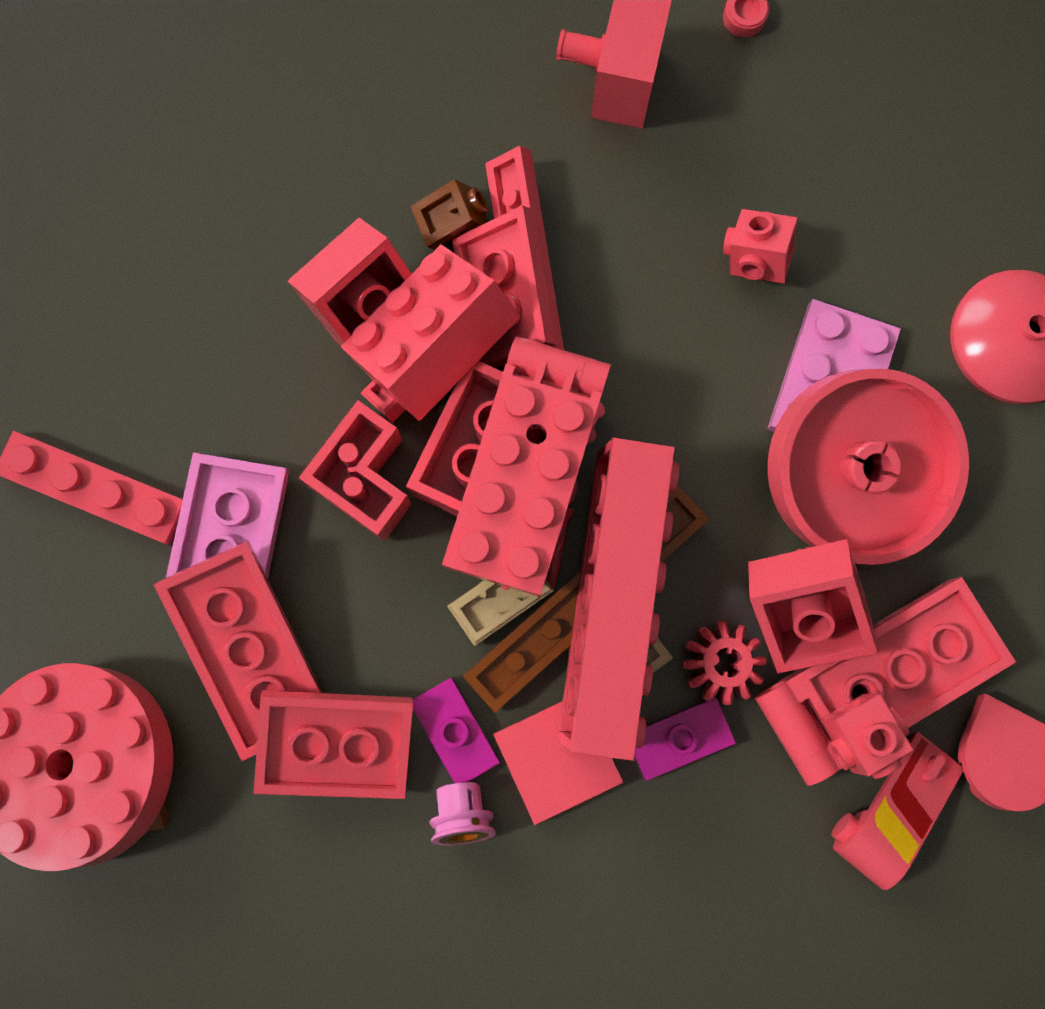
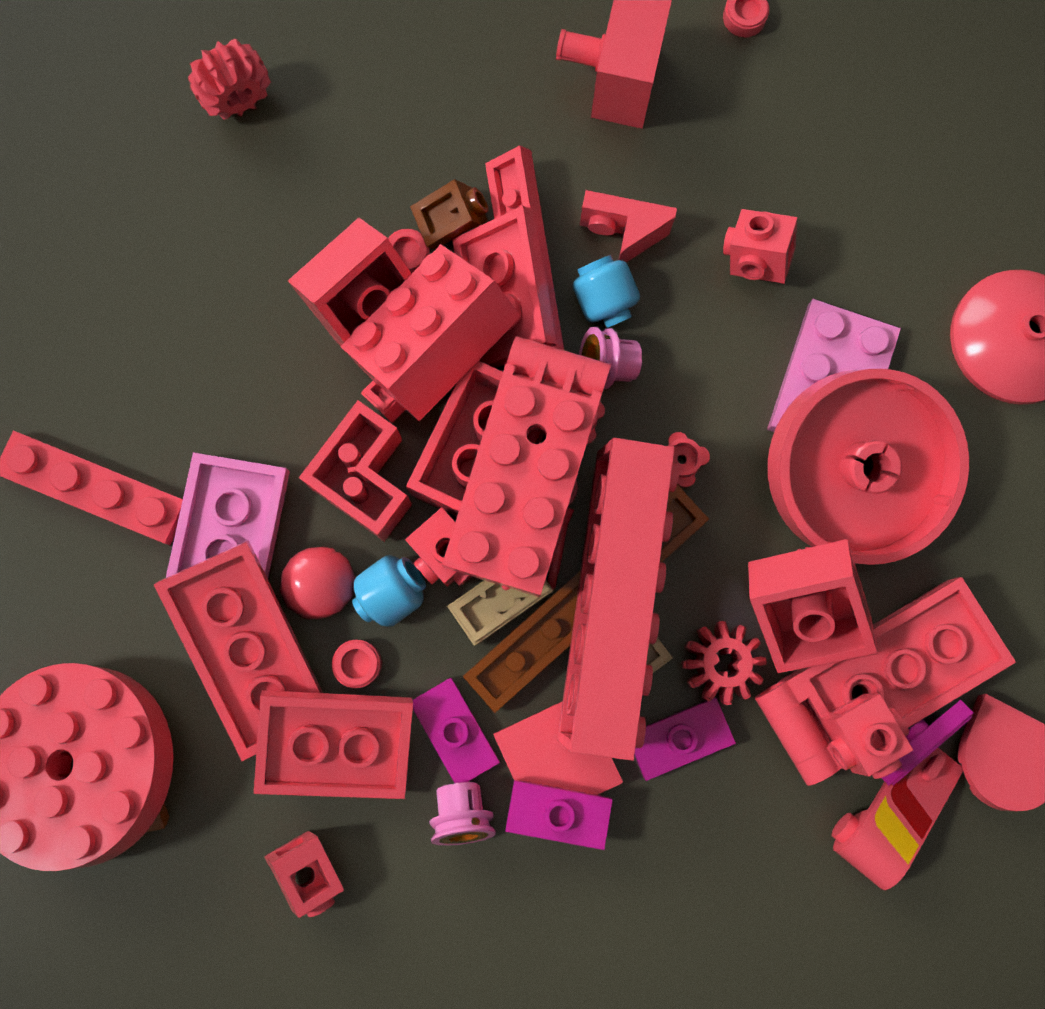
(229, 79): none -> coral gear
(317, 583): none -> coral hair
(317, 893): none -> coral brick
(356, 664): none -> coral tile
(388, 591): none -> medium azure head
(410, 247): none -> coral tile
(428, 544): none -> coral brick
(559, 814): none -> dark pink plate
(606, 291): none -> medium azure head
(622, 354): none -> bright pink piece
(638, 220): none -> coral slope
(694, 454): none -> coral plate
(927, 738): none -> dark pink plate

